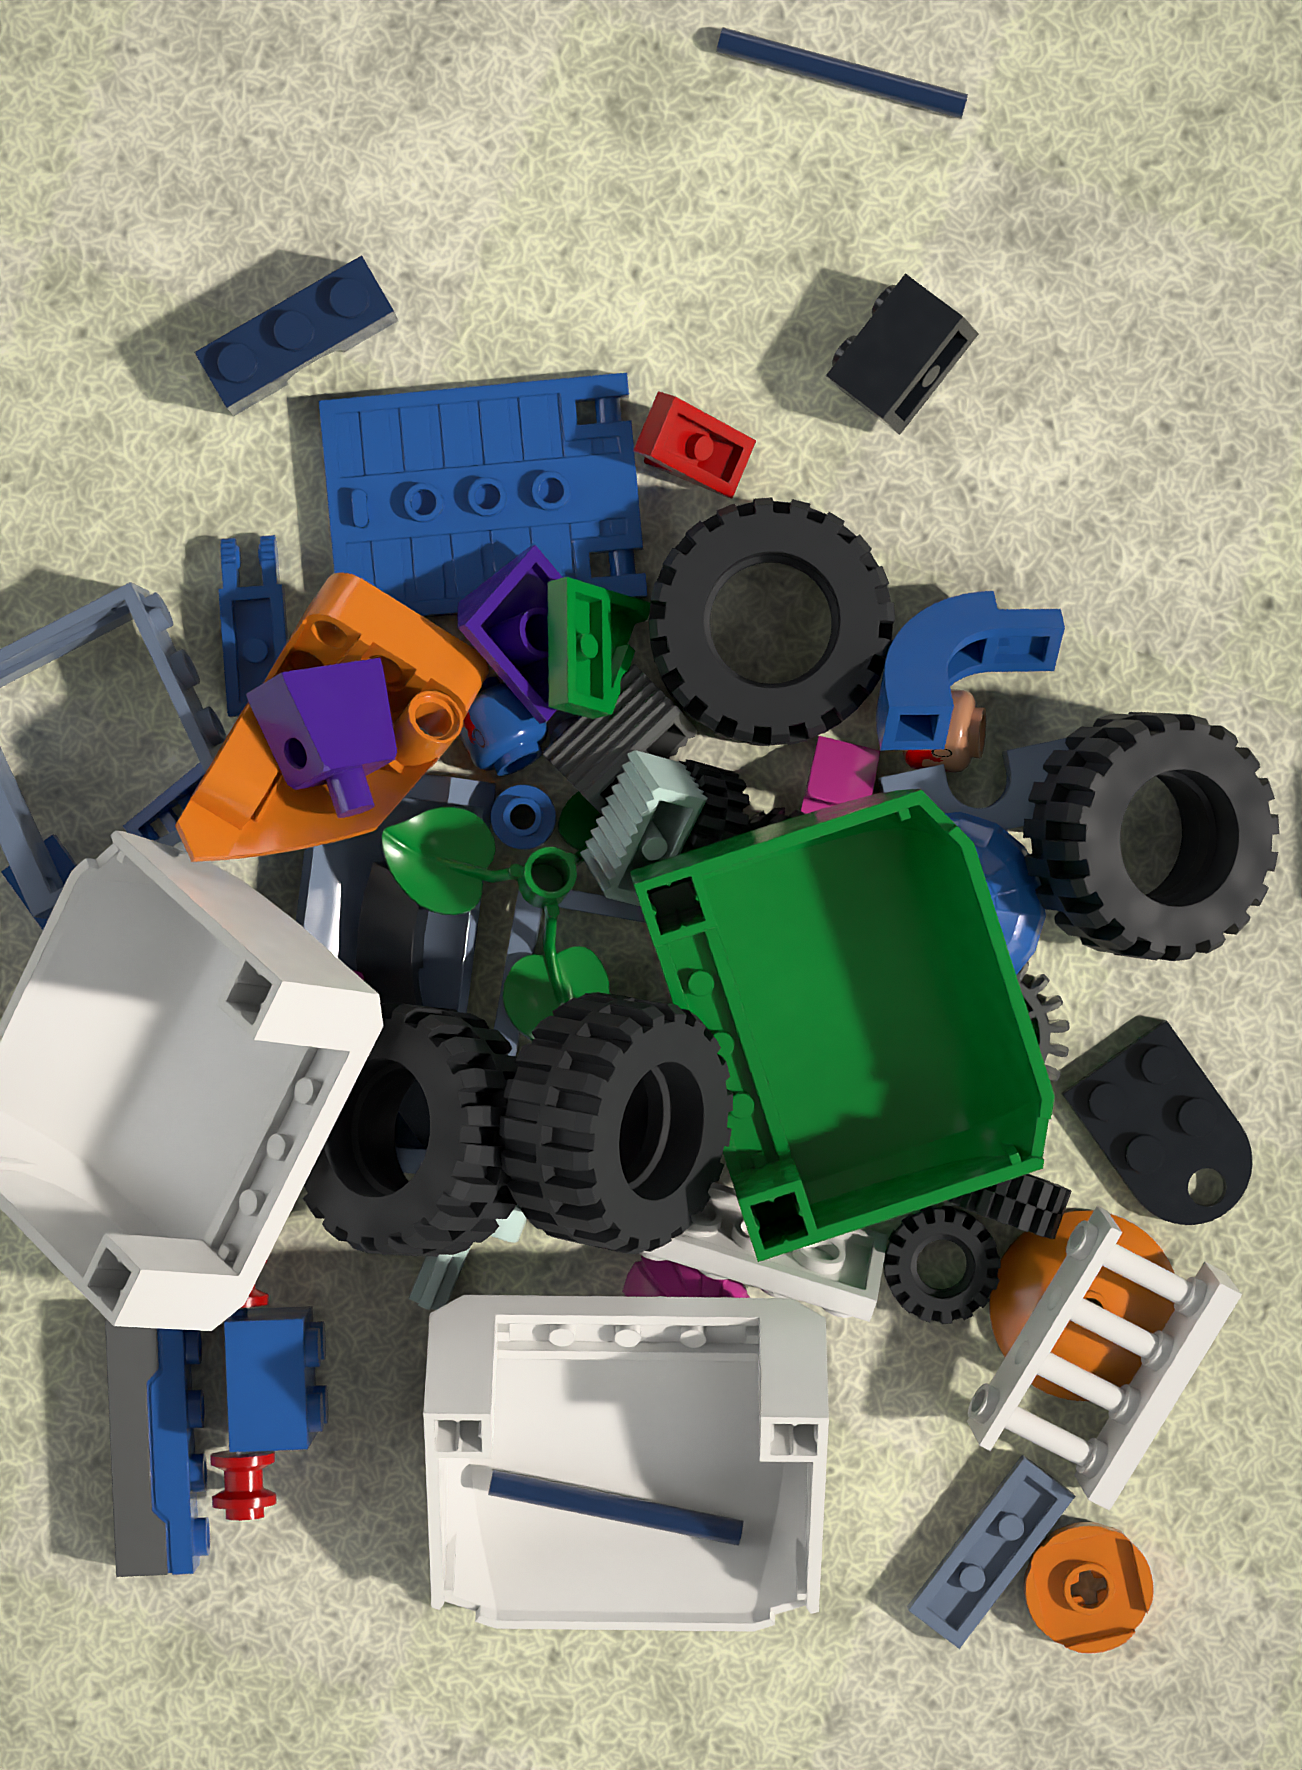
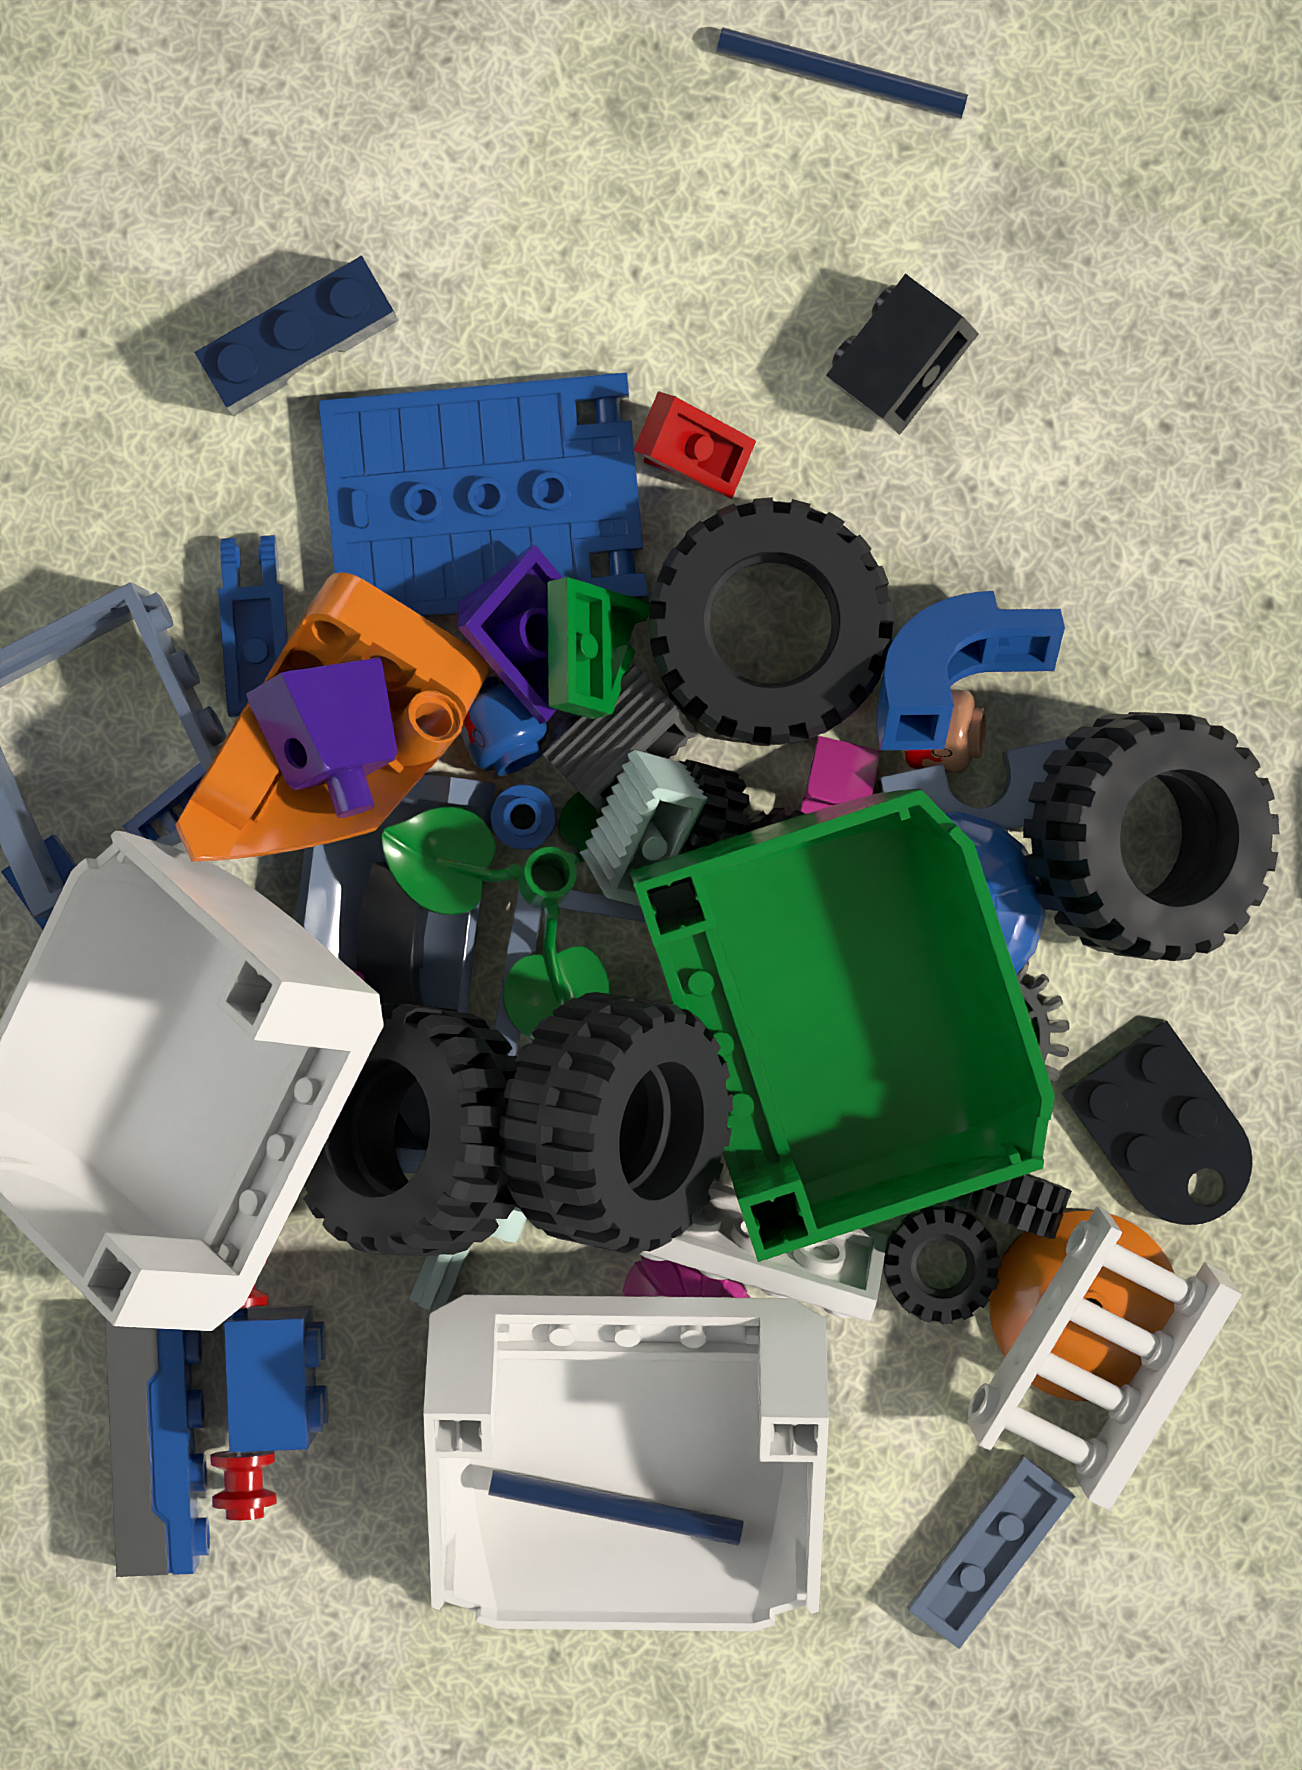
(1118, 1606): orange plate -> none

